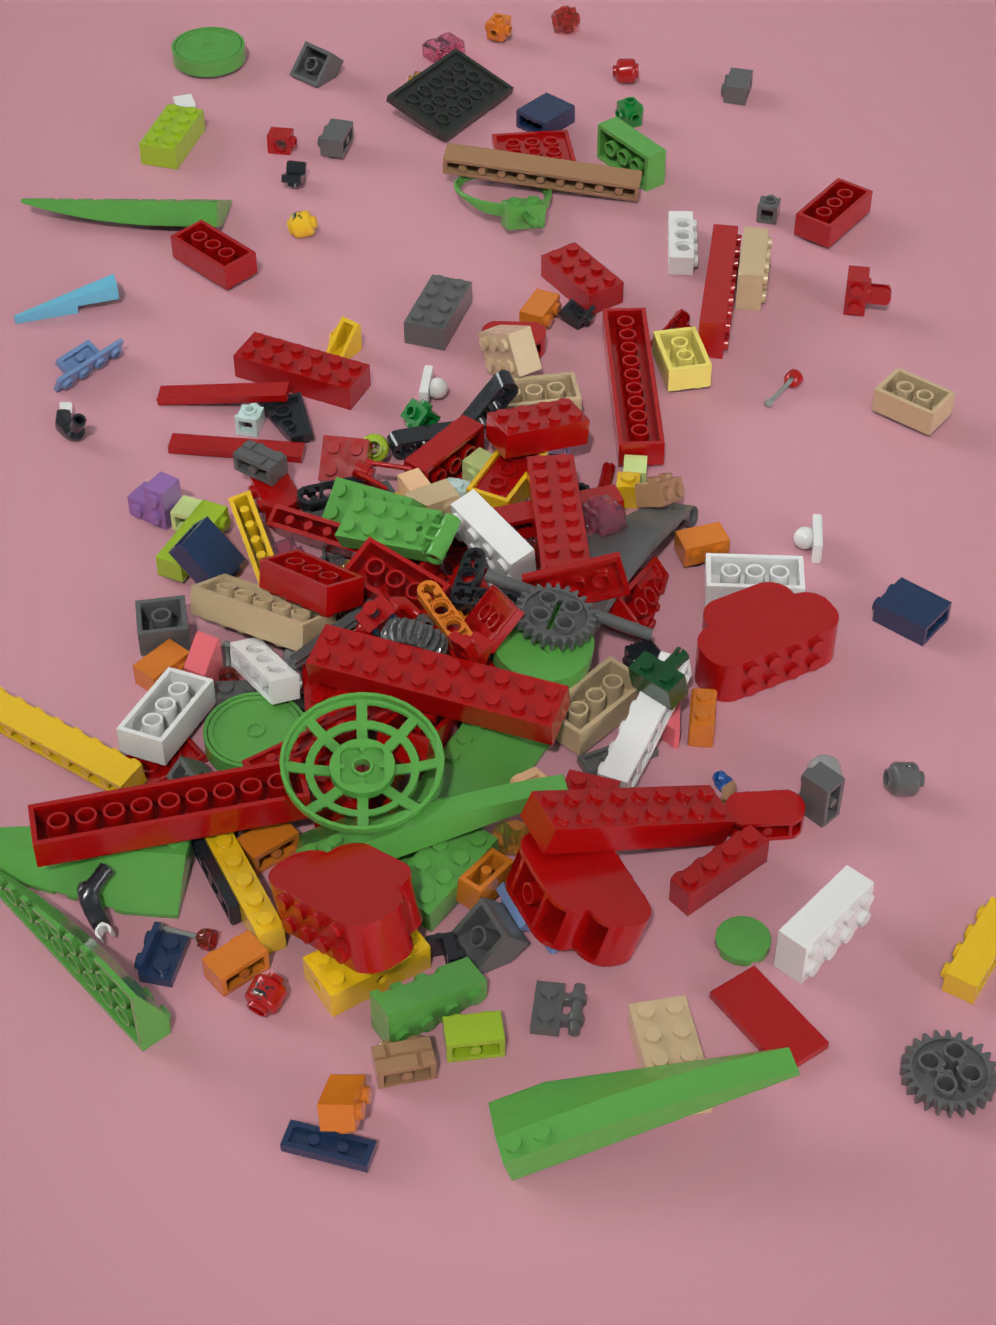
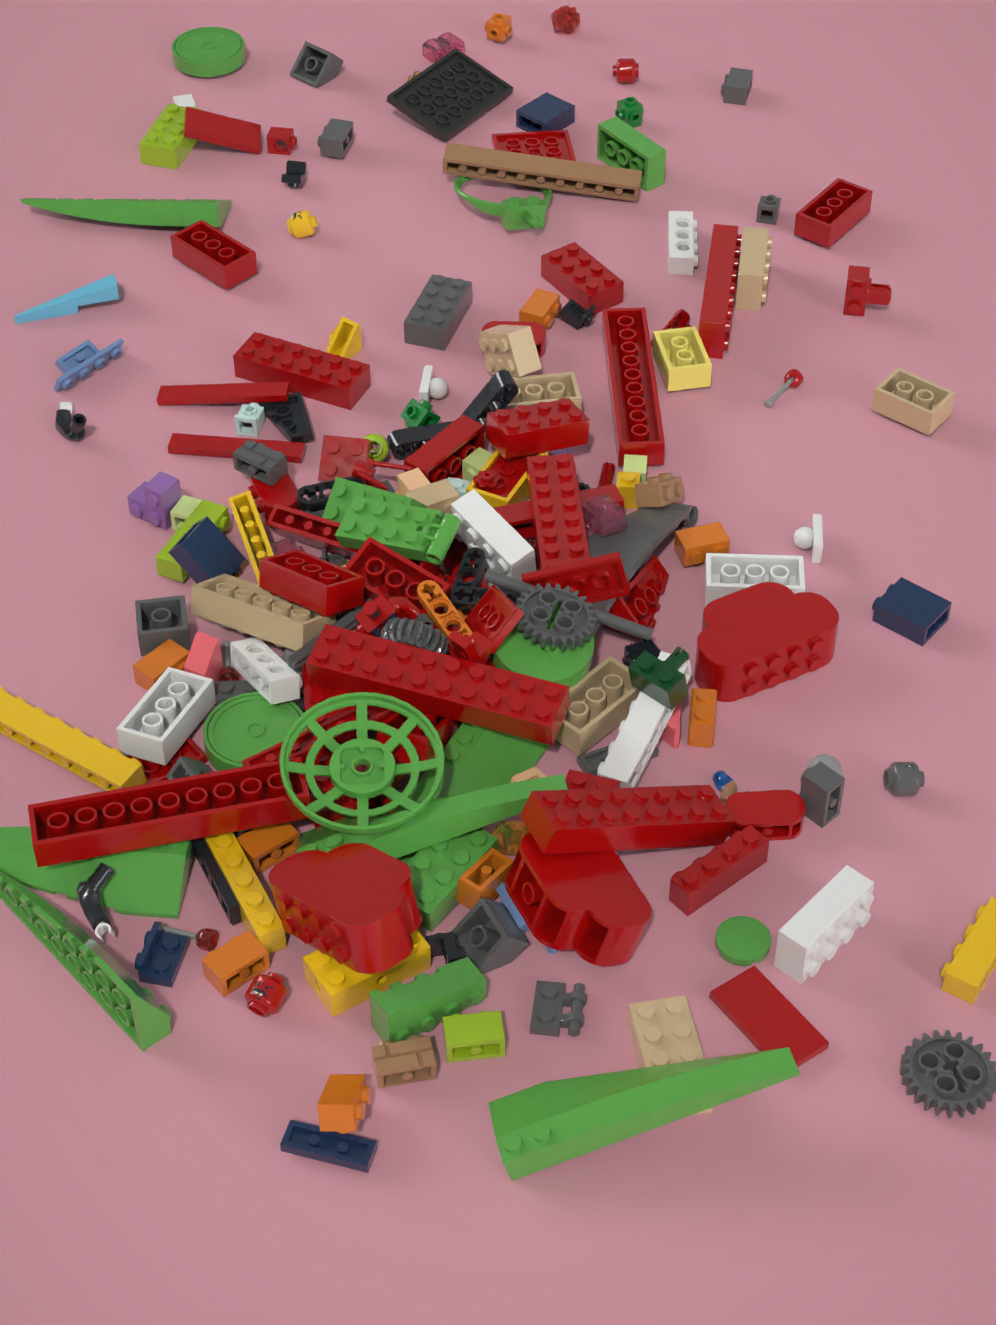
(222, 130): none -> red tile
(486, 479): none -> red plant

